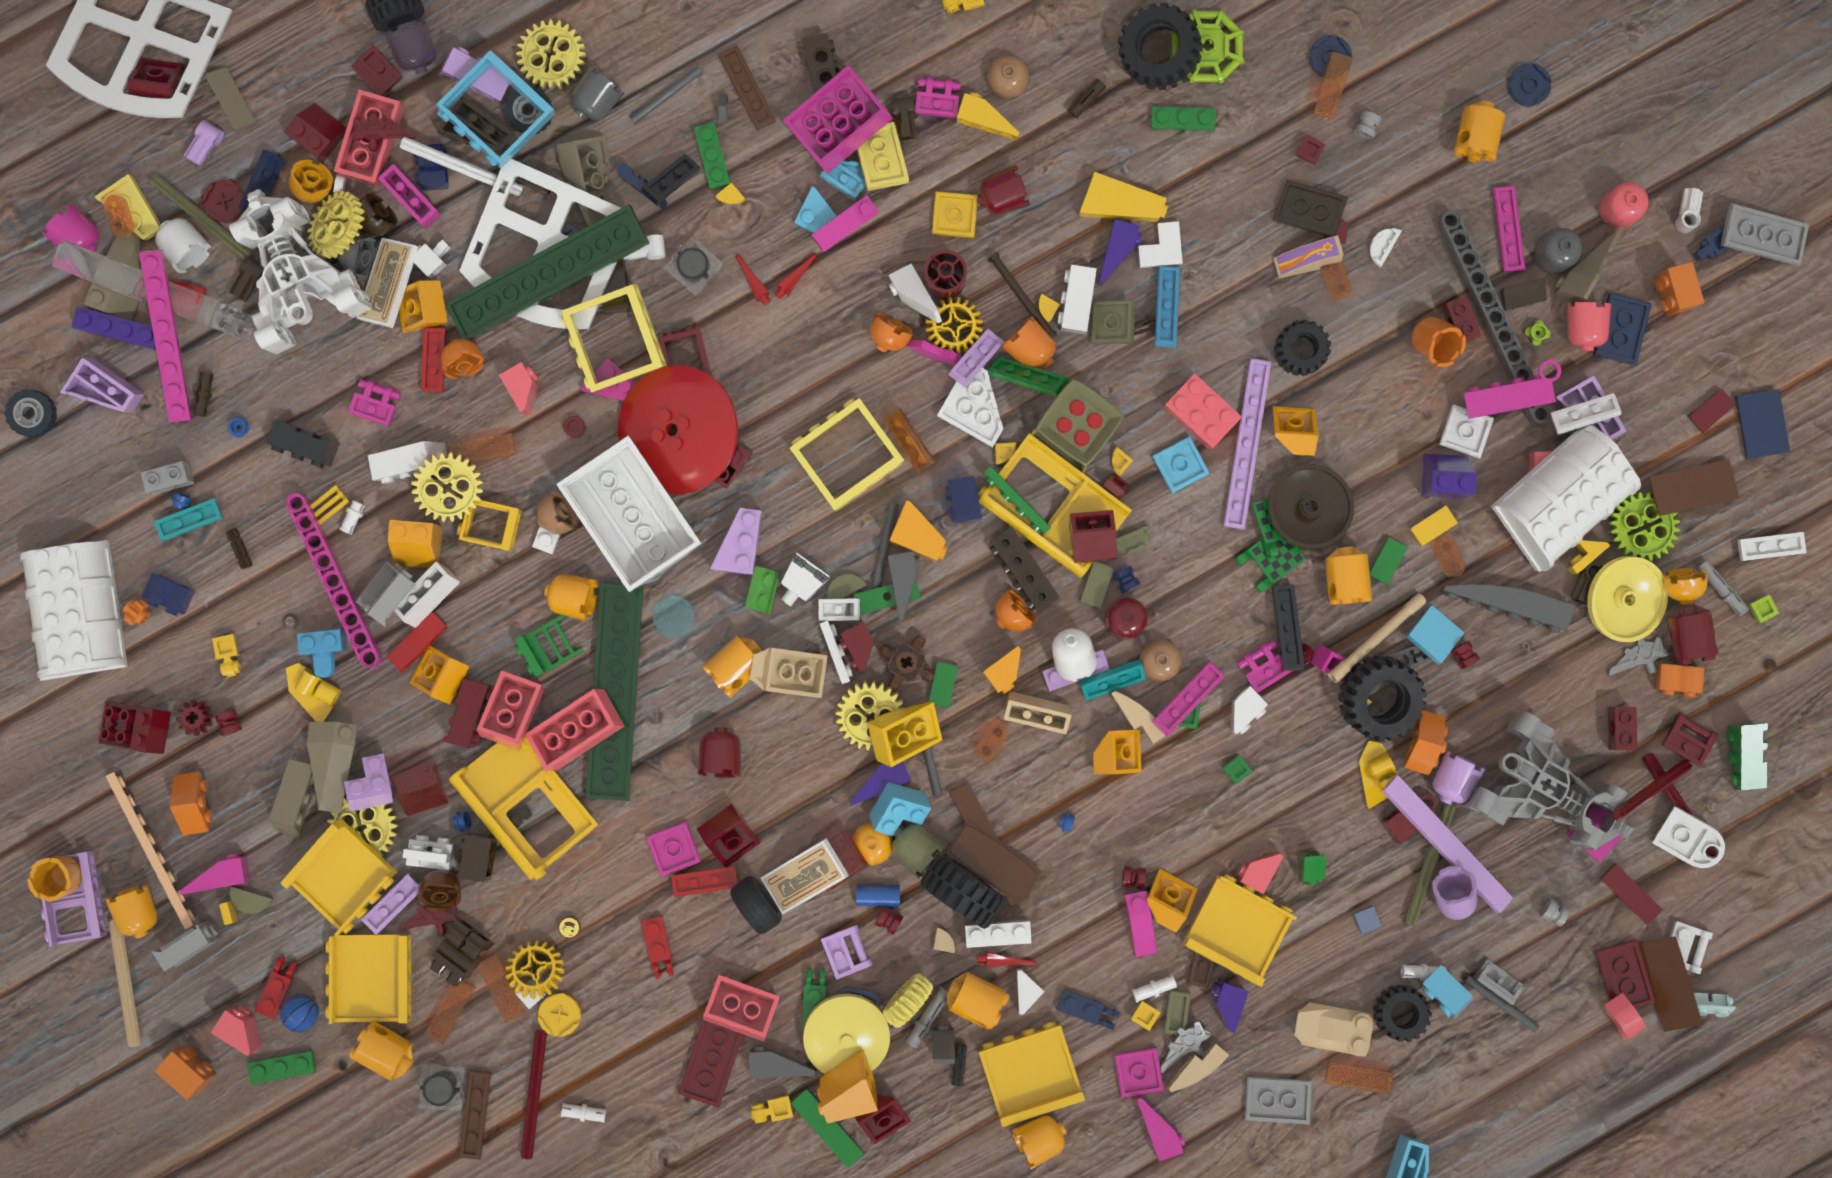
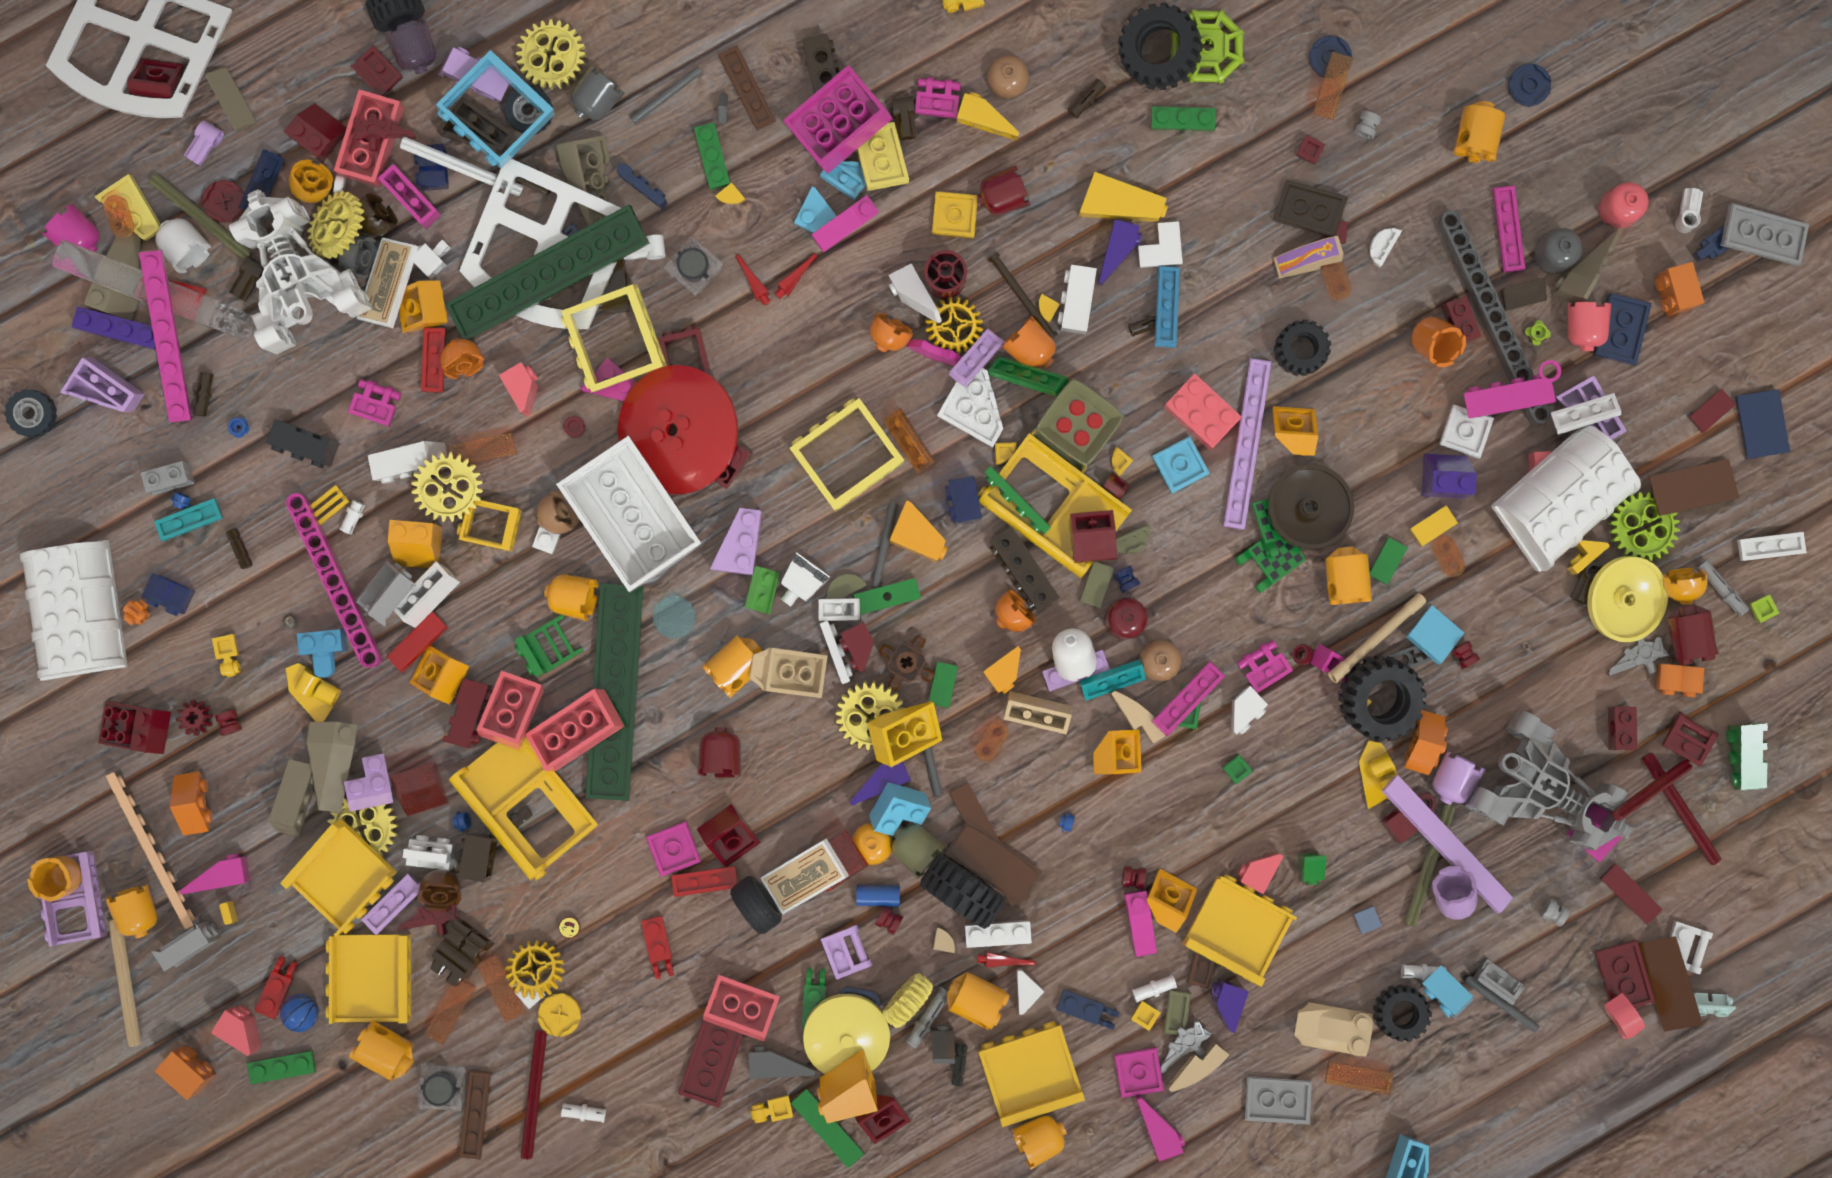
(248, 901): olive tile -> none
(670, 179): black plate -> none
(904, 574): dark grey slope -> none
(1113, 322): olive plate -> none
(1287, 627): black plate -> none
(1516, 603): dark grey slope -> none
(1689, 838): white tile -> none

